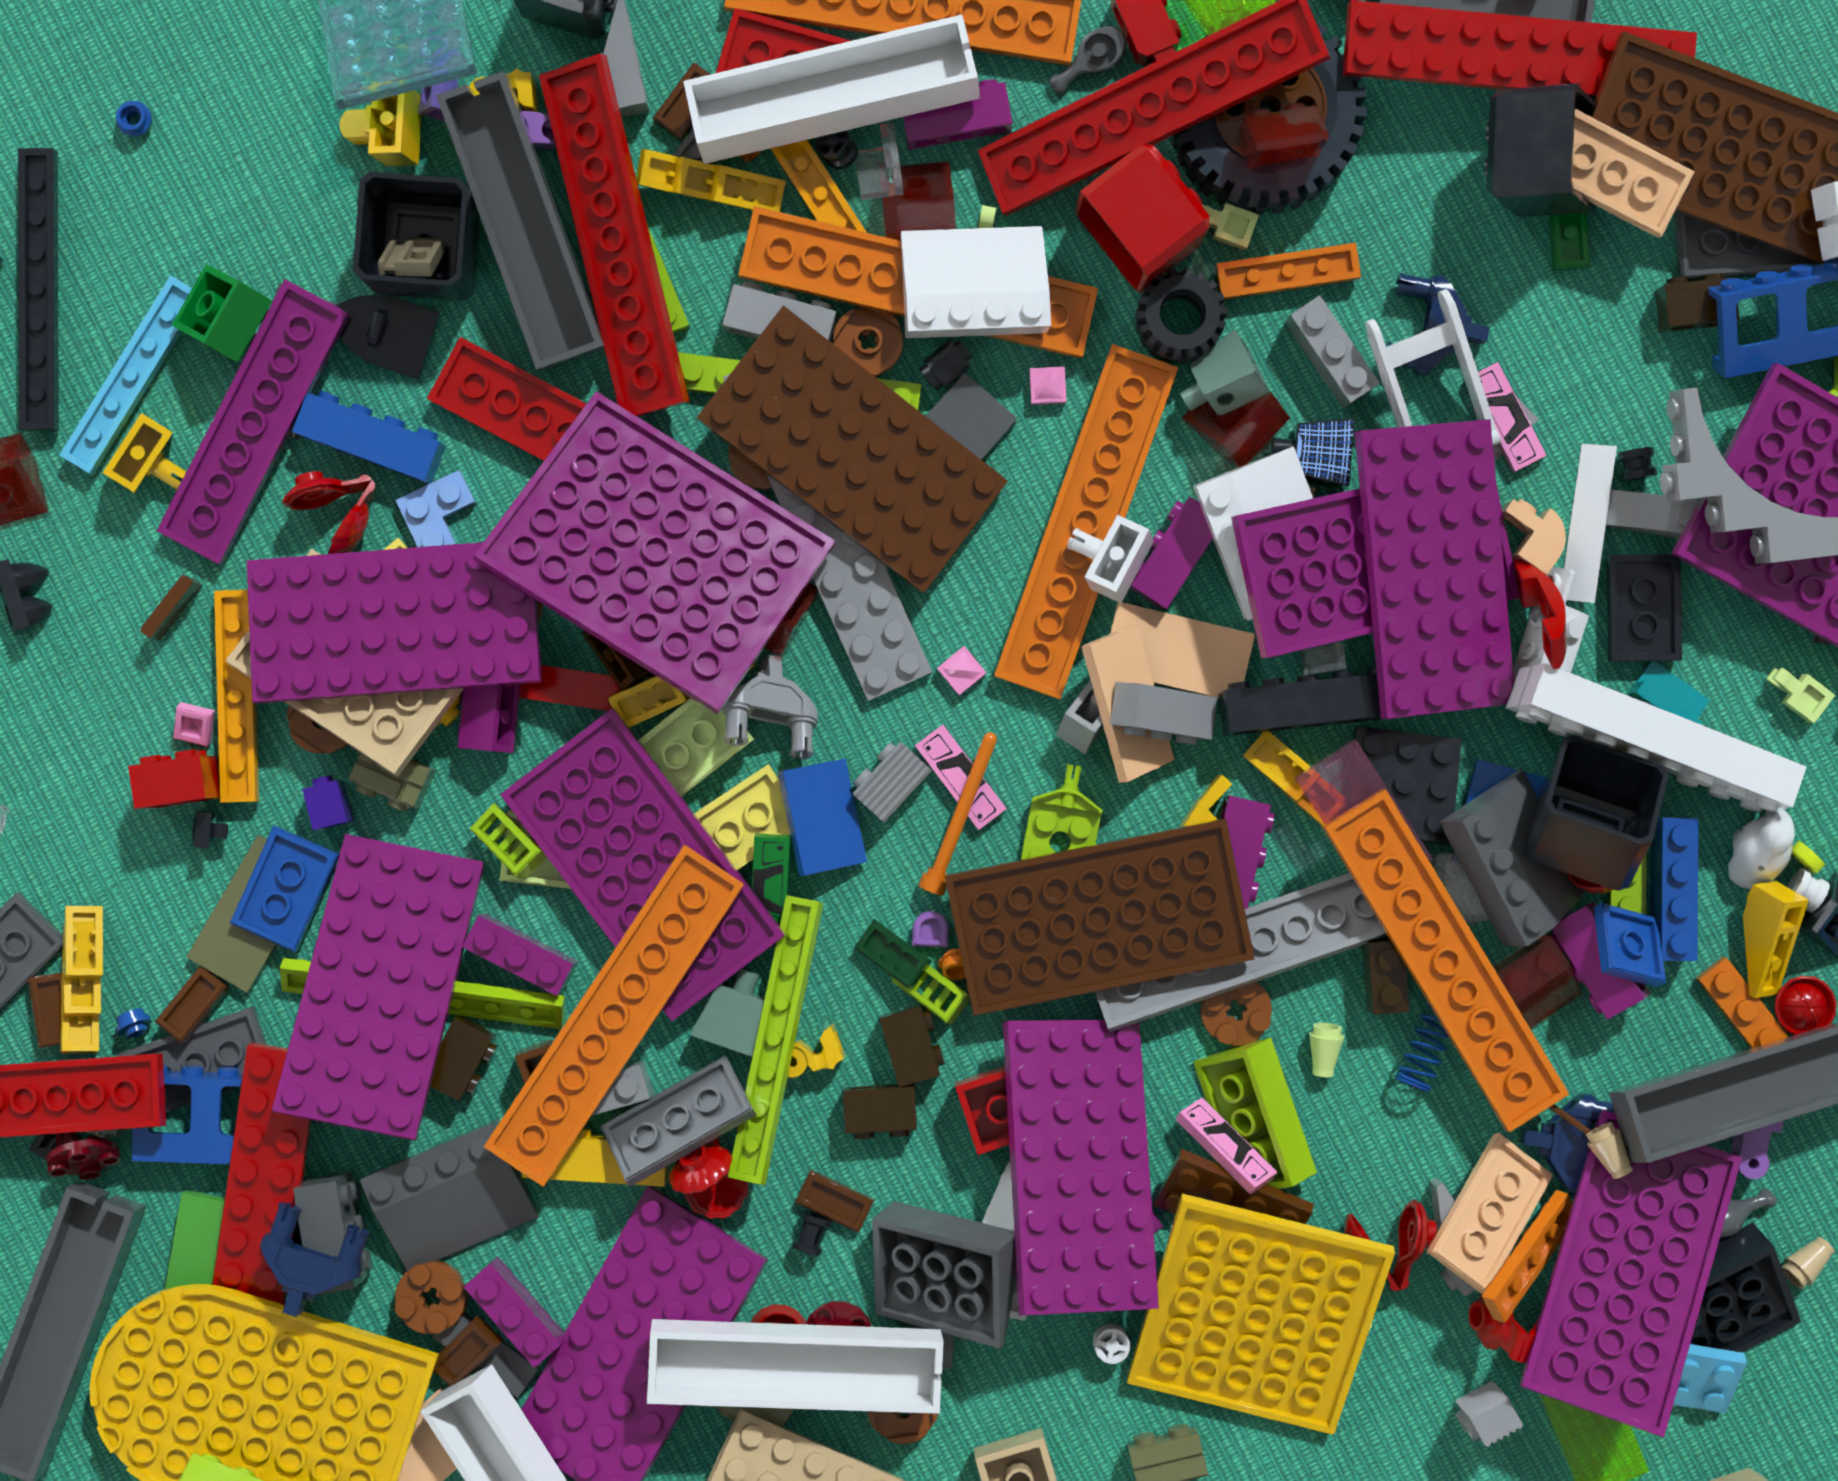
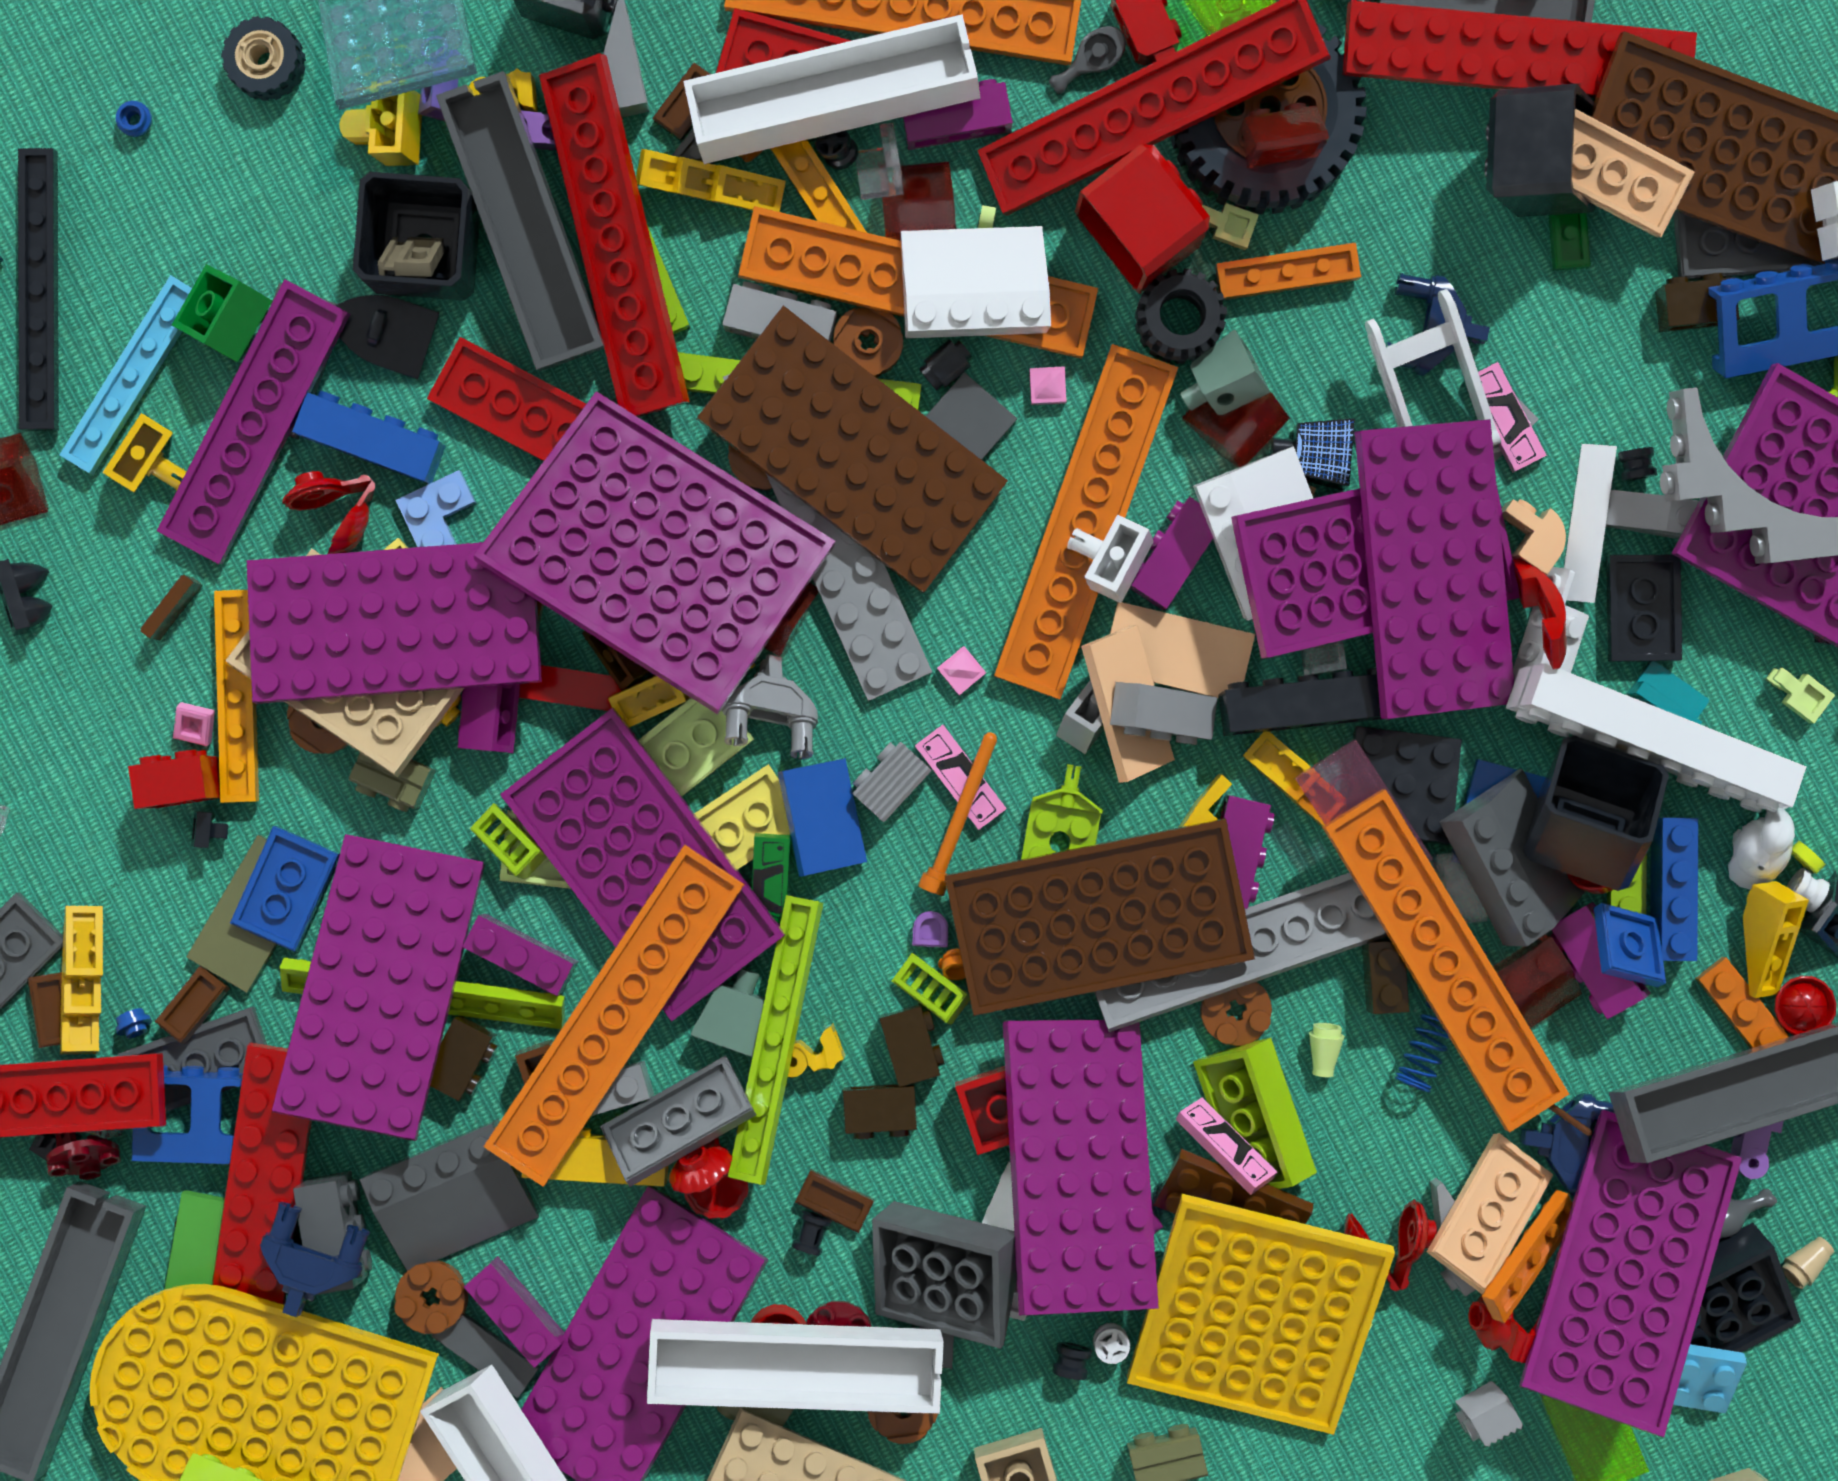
(246, 46): none -> black wheel
(327, 803): dark purple brick -> none
(466, 1351): reddish brown tile -> none
(892, 954): dark green plate -> none
(1071, 1361): none -> black wheel
(1331, 352): light grey brick -> none
(1610, 1149): tan cone -> none

